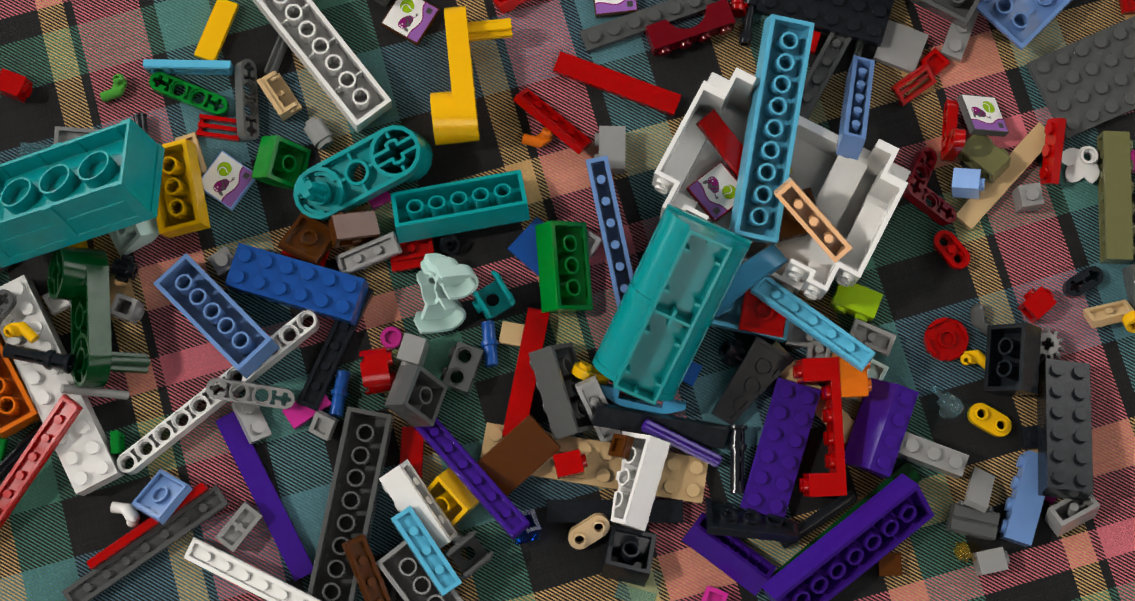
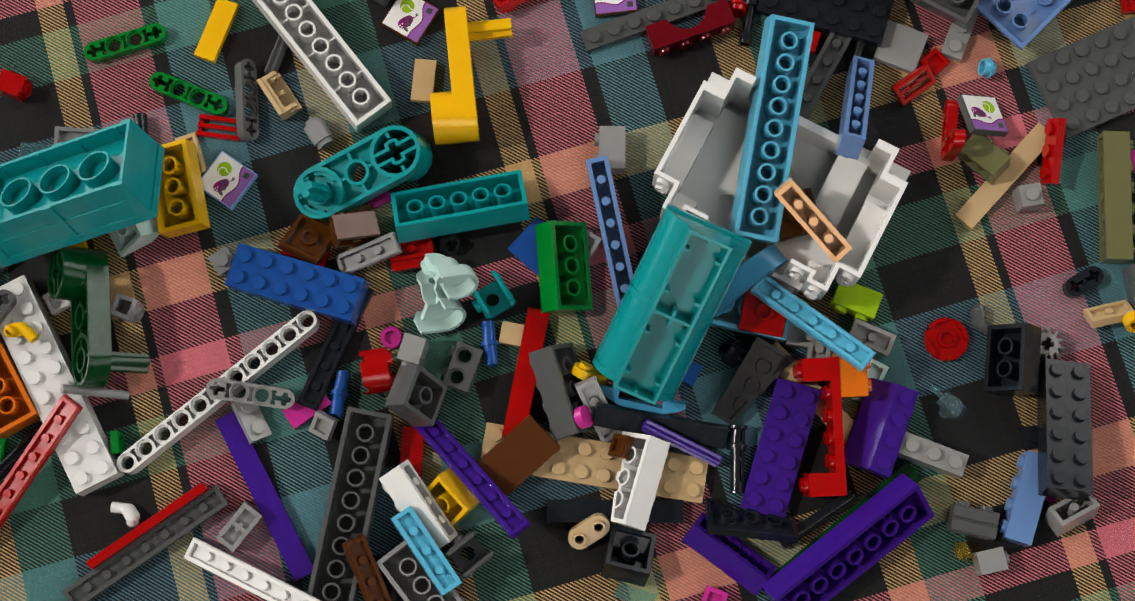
(48, 359): black pin -> none
(117, 89): bright green arm -> none
(124, 268): black gear -> none
(125, 40): none -> green beam
(161, 496): medium blue tile -> none
(189, 67): medium azure tile -> none
(216, 315): medium blue brick -> none
(280, 162): green slope -> none
(423, 80): none -> tan tile
(532, 532): clear blue brick -> none
(539, 140): orange arm -> none
(552, 121): red tile -> none
(569, 463): red brick -> none
(583, 417): none -> dark pink tile
(617, 83): red tile -> none
(714, 191): tile -> none
(722, 139): red tile -> none
(890, 565): reddish brown tile -> none
(940, 211): dark red beam -> none
(952, 248): red plate -> none
(967, 183): light blue brick -> none
(973, 357): yellow arm -> none
(979, 489): light grey tile -> none
(987, 67): none -> medium azure plate
(990, 420): yellow plate -> none
(1037, 303): red brick -> none
(1078, 167): white plate -> none

